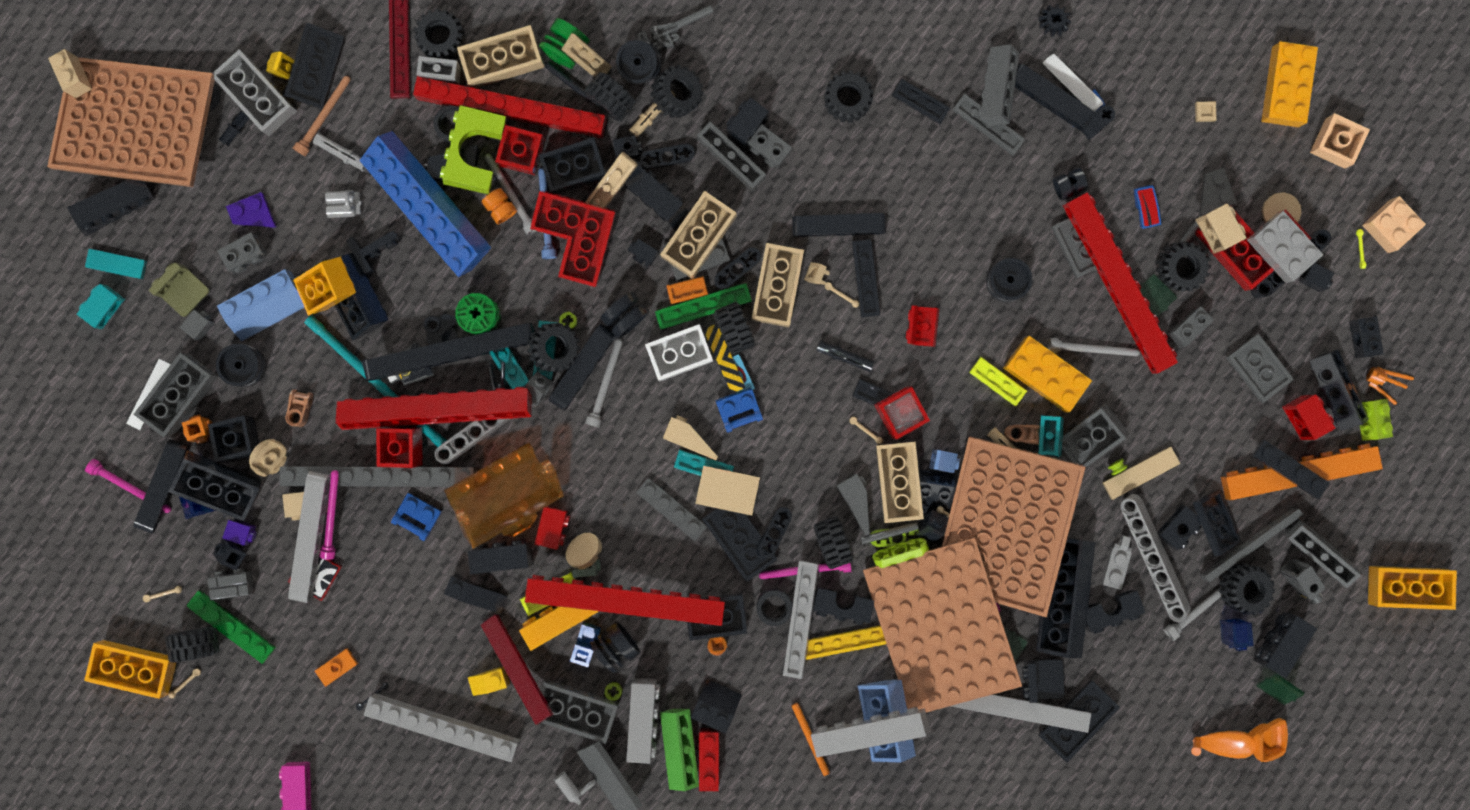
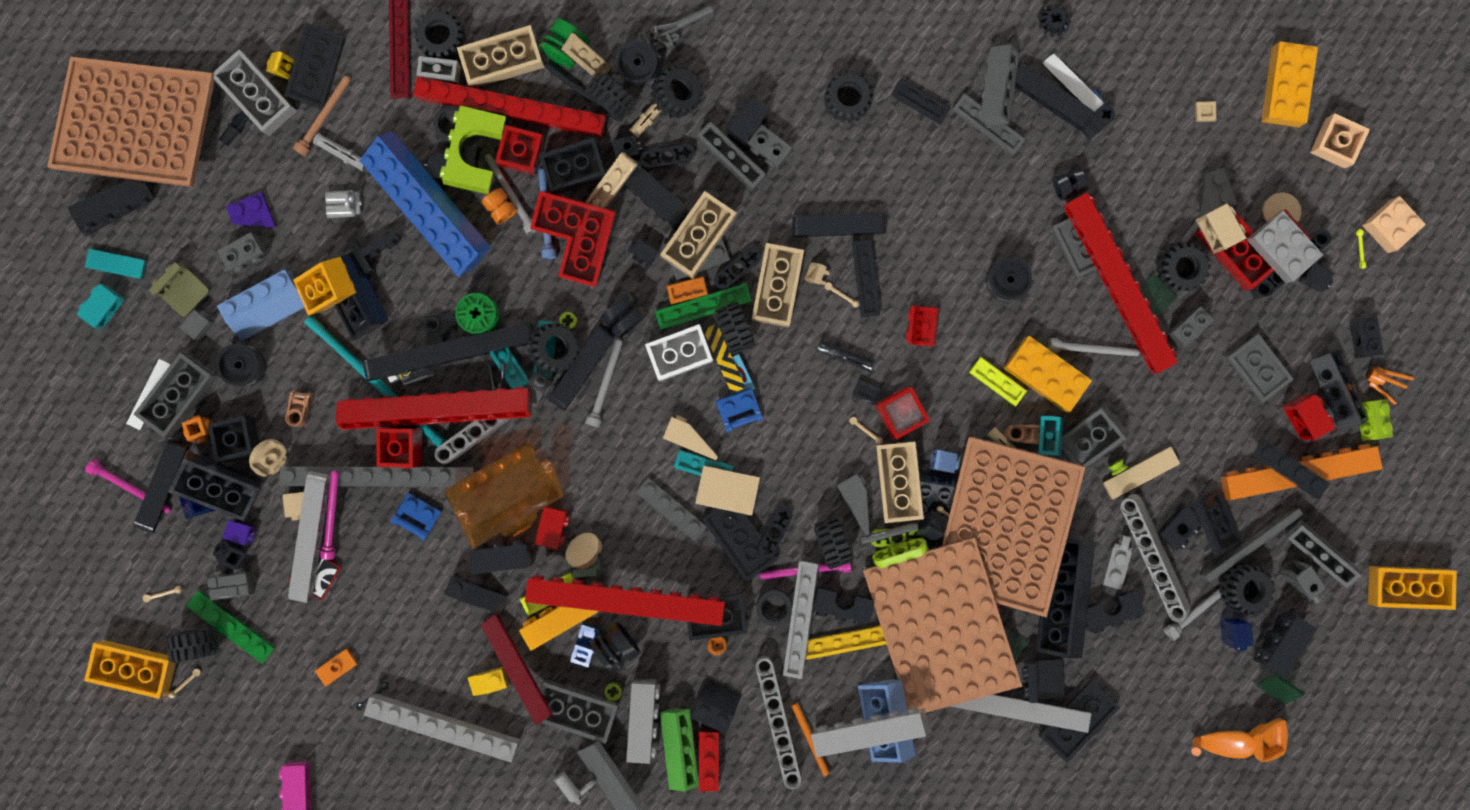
(70, 73): tan brick -> none
(778, 731): none -> light grey beam
(1147, 206): slope -> none

